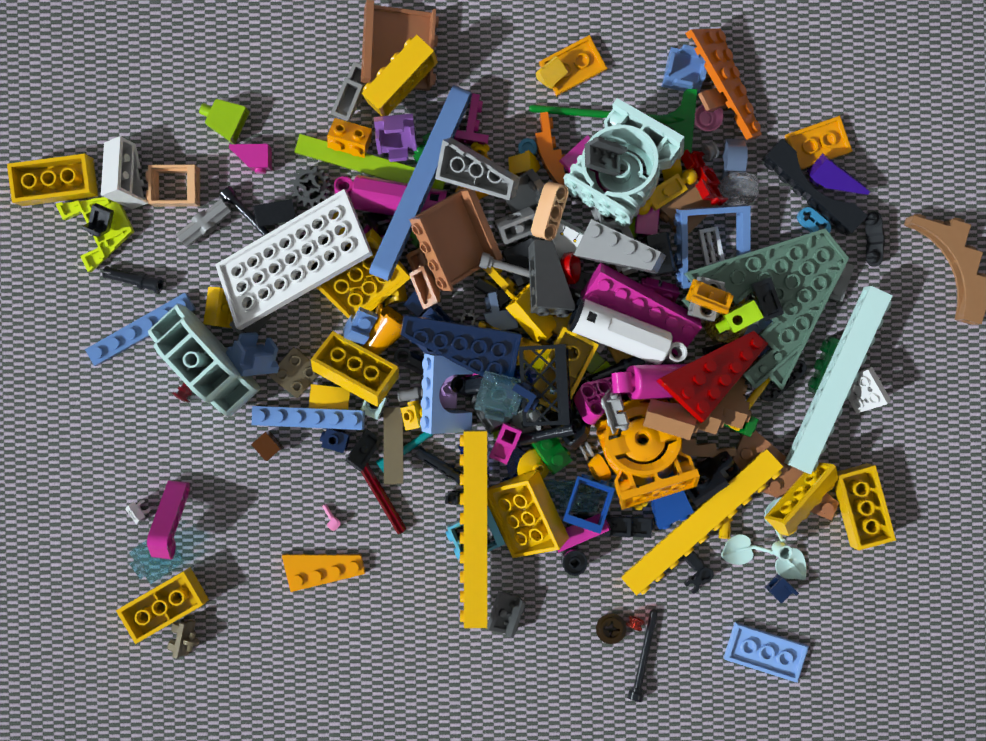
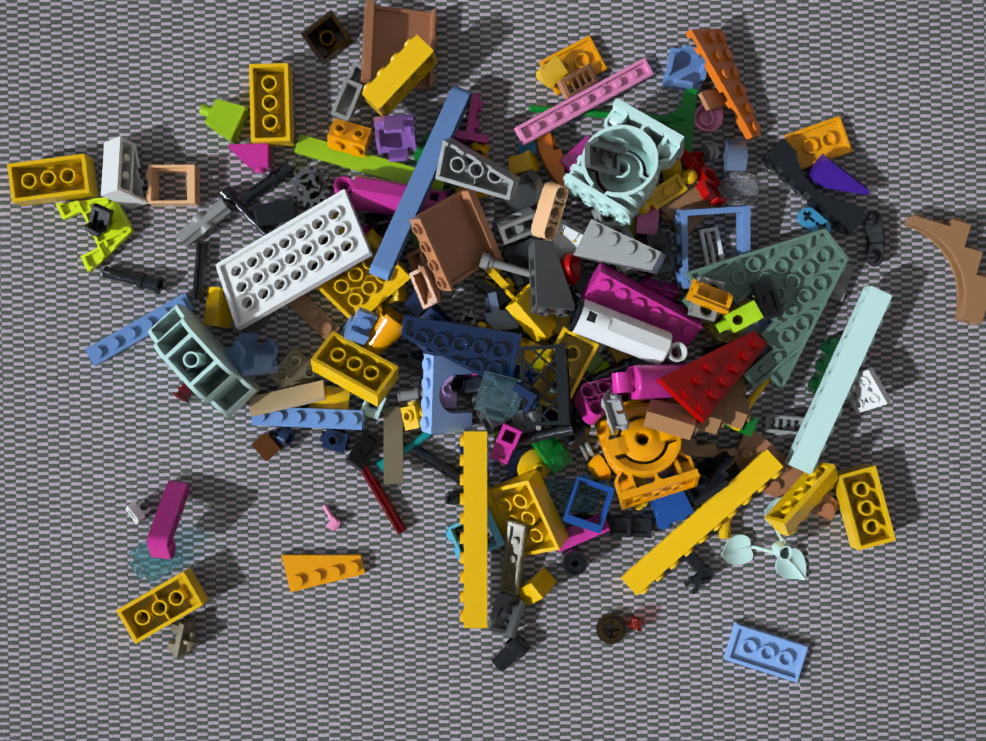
(200, 271): none -> black axle
(271, 104): none -> yellow brick
(274, 177): none -> black pin
(285, 436): none -> dark blue tile
(287, 398): none -> tan tile
(314, 316): none -> medium nougat plate
(326, 37): none -> dark brown slope
(513, 557): none -> dark tan tile
(513, 649): none -> black piece
(537, 586): none -> yellow slope
(564, 89): none -> nougat slope
(583, 101): none -> bright pink tile
(636, 692): black piece -> none
(780, 588): dark blue panel -> none
(782, 431): none -> light grey slope
(796, 375): black beam -> none

